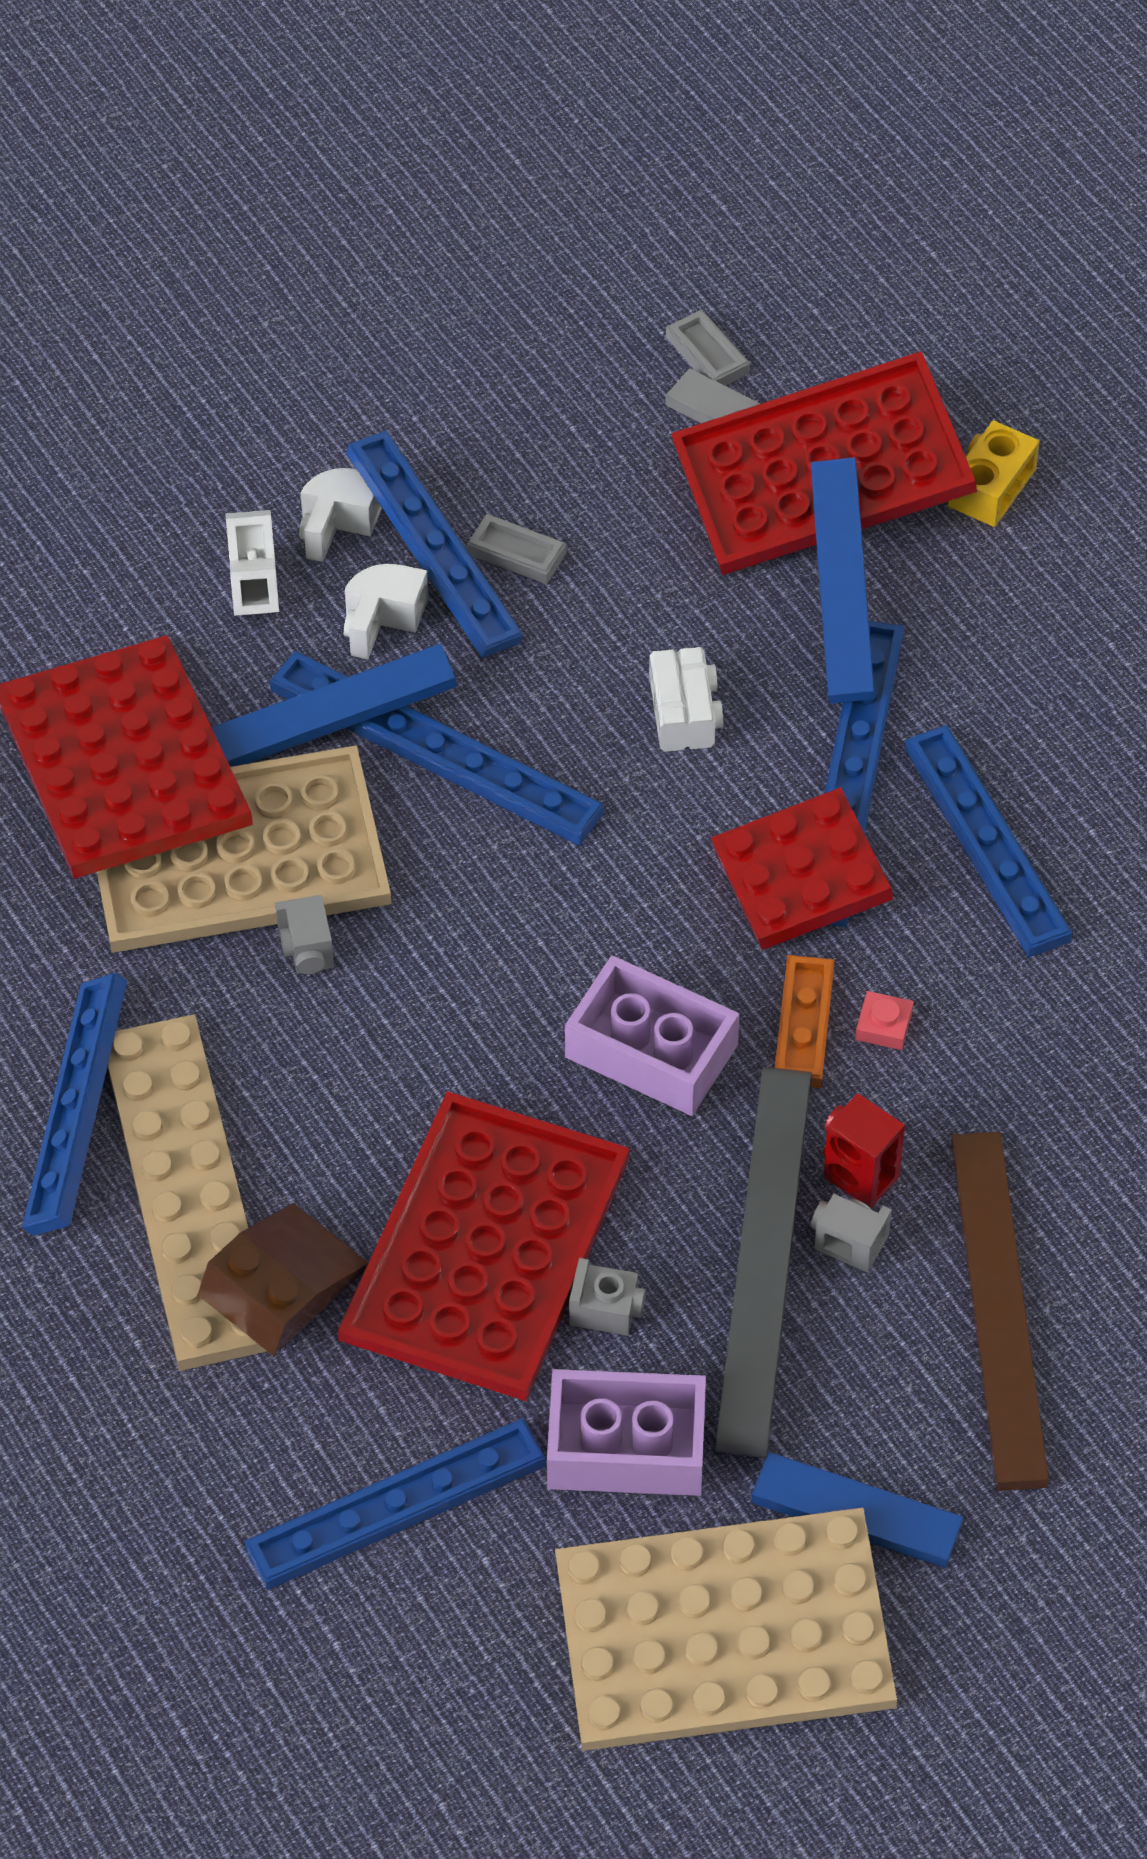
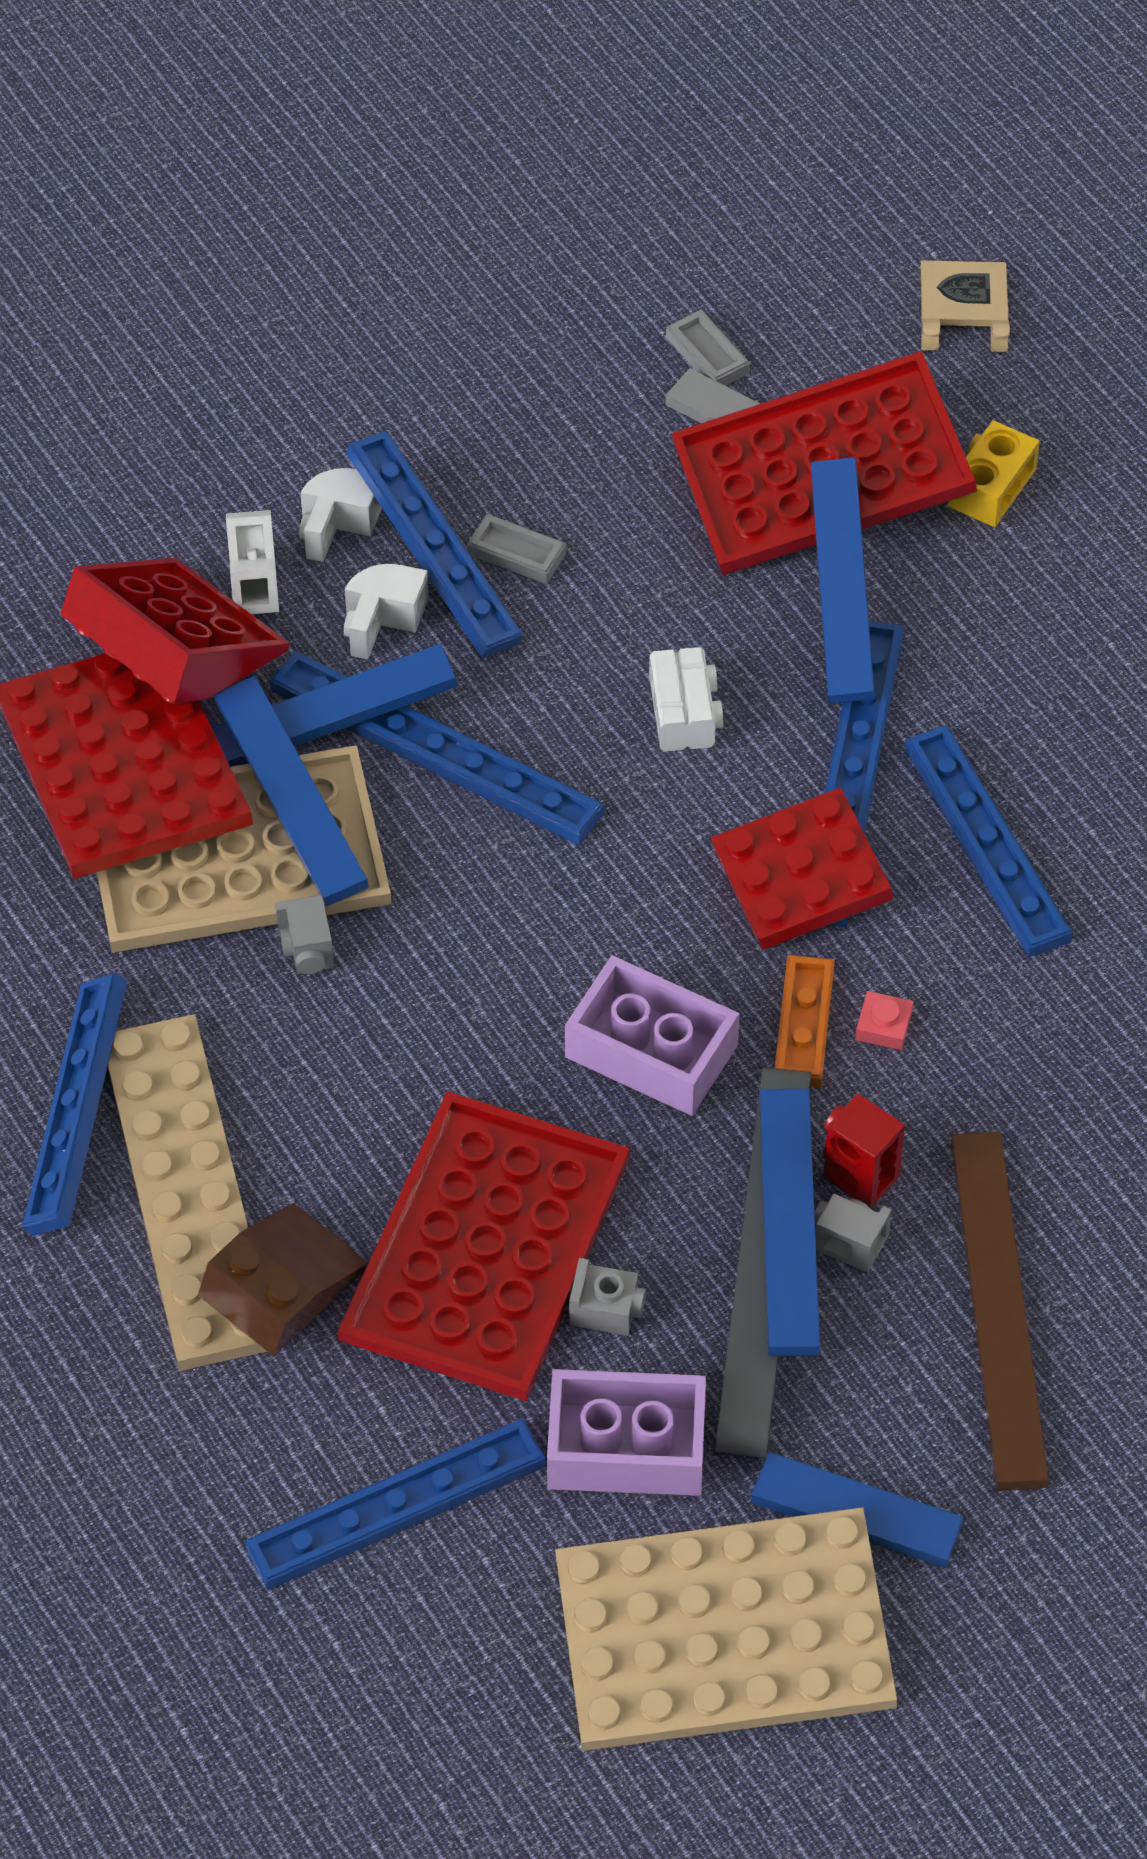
(169, 626): none -> red slope
(291, 791): none -> blue tile
(789, 1223): none -> blue tile
(964, 296): none -> tan flag

